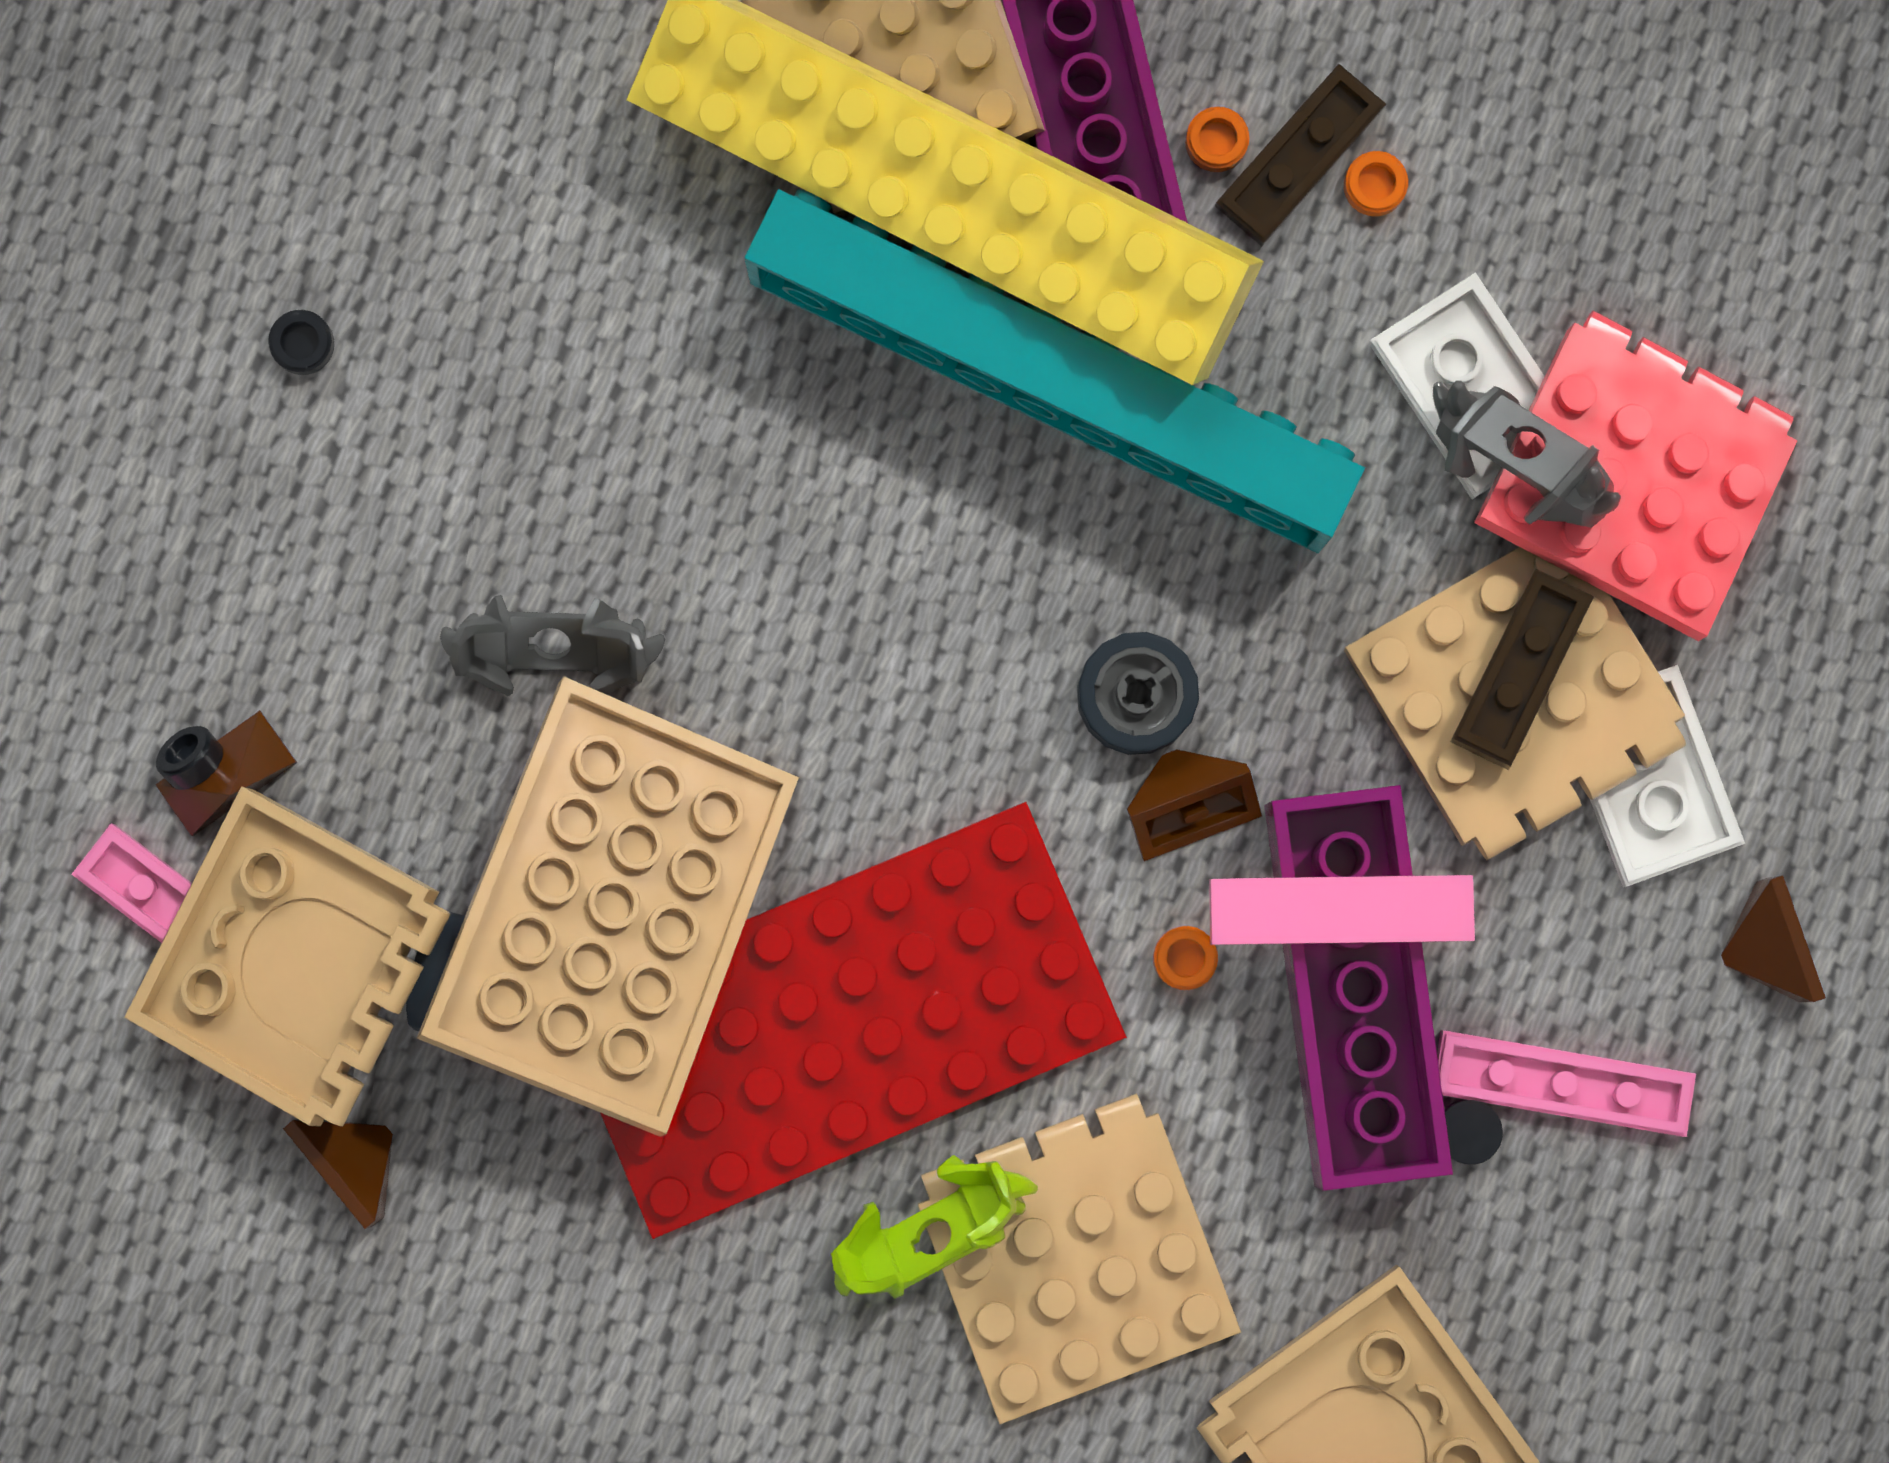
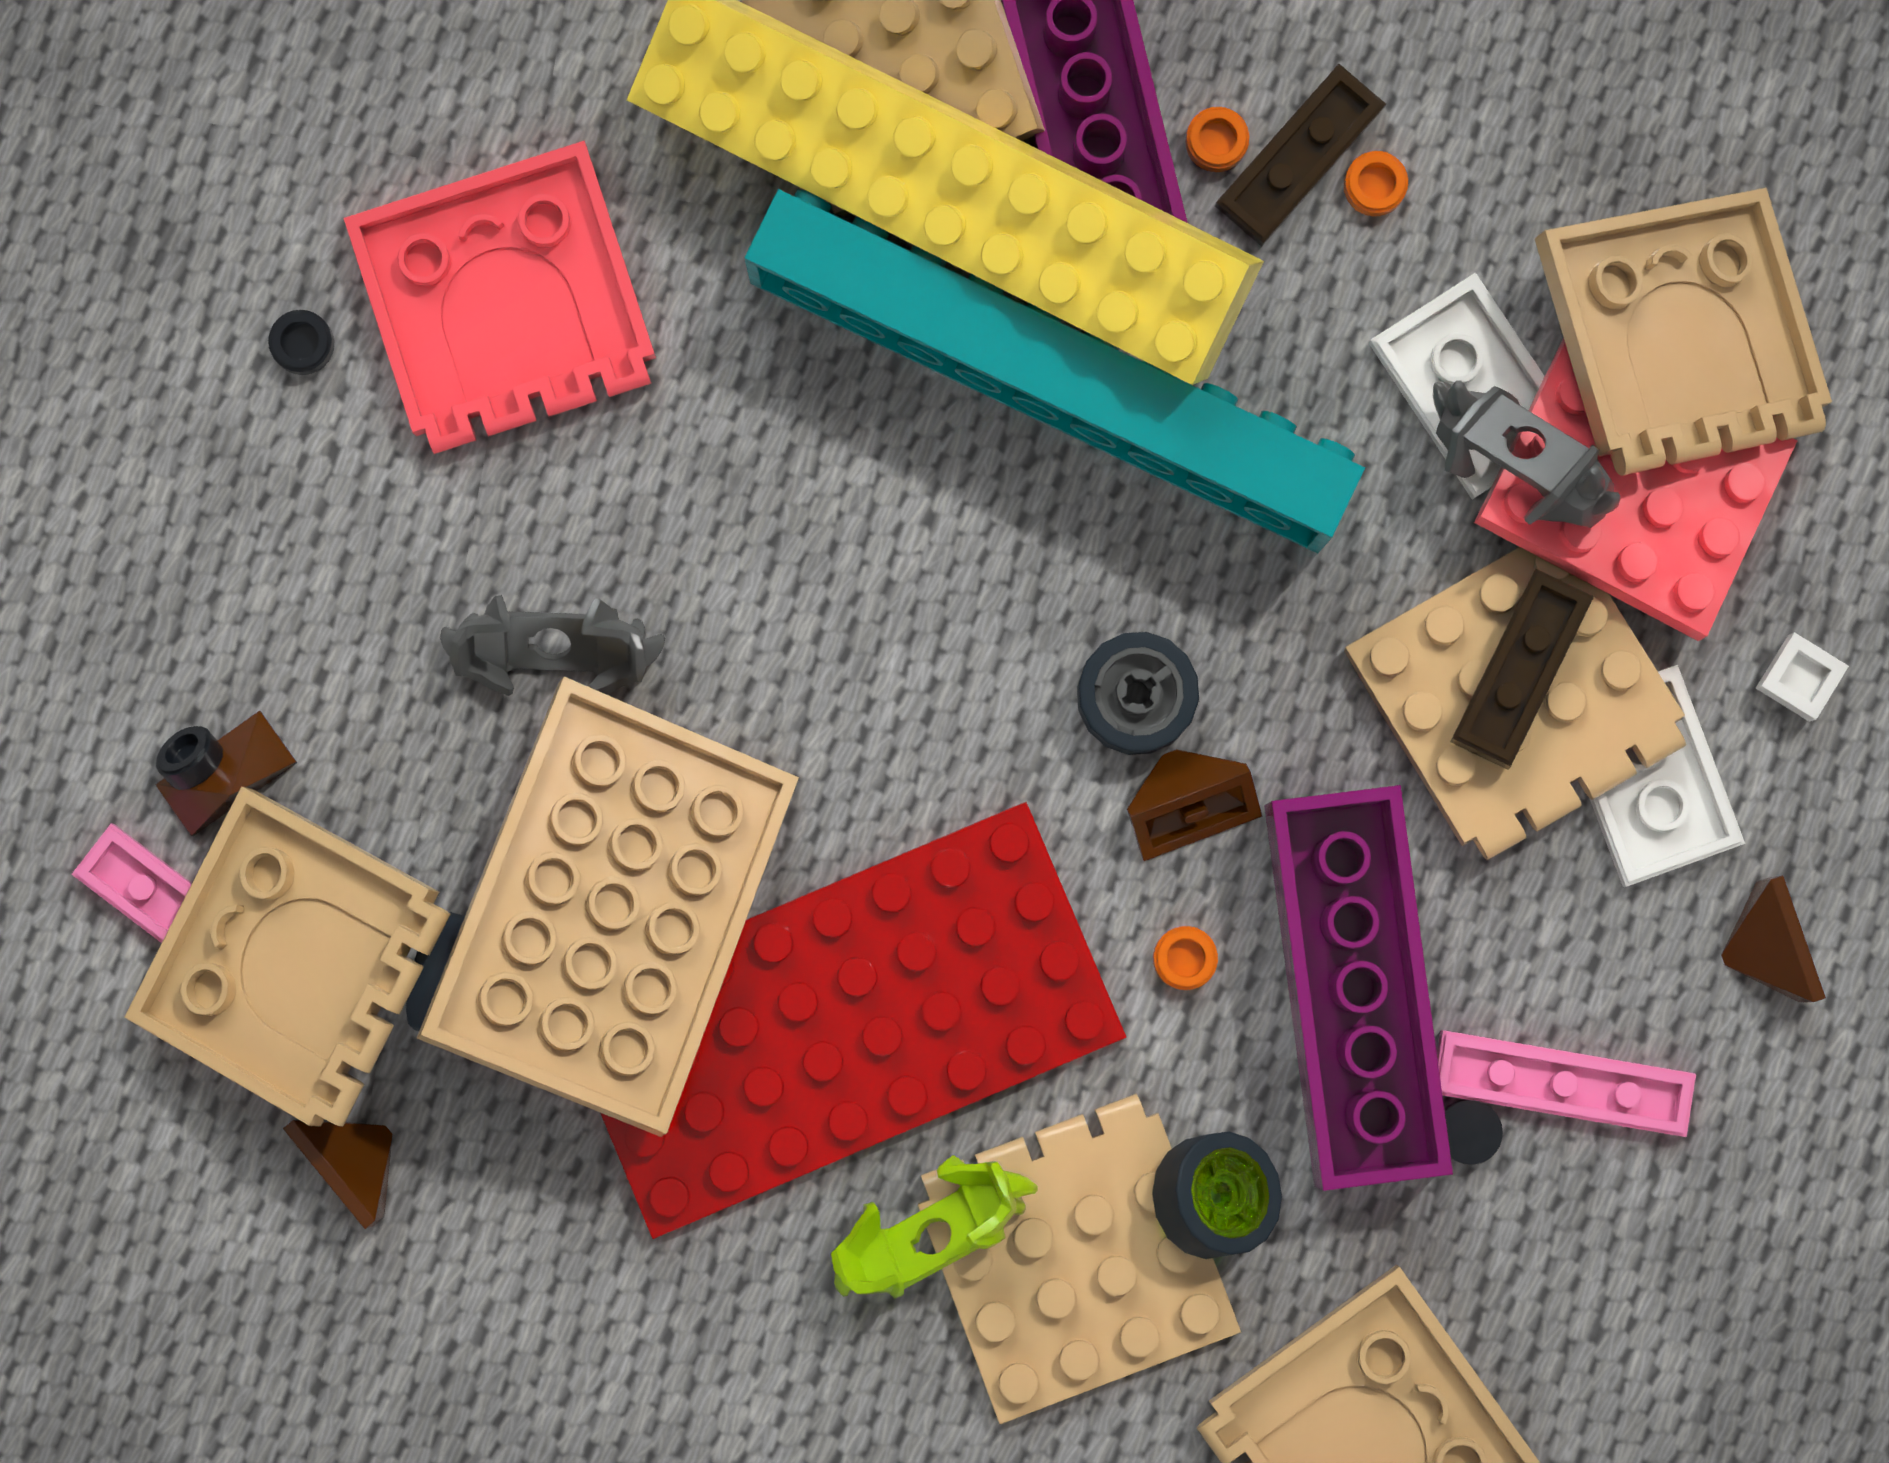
(502, 296): none -> coral hinge
(1229, 1167): none -> wheel
(1341, 910): bright pink tile -> none
(1685, 331): none -> tan hinge
(1802, 677): none -> white plate

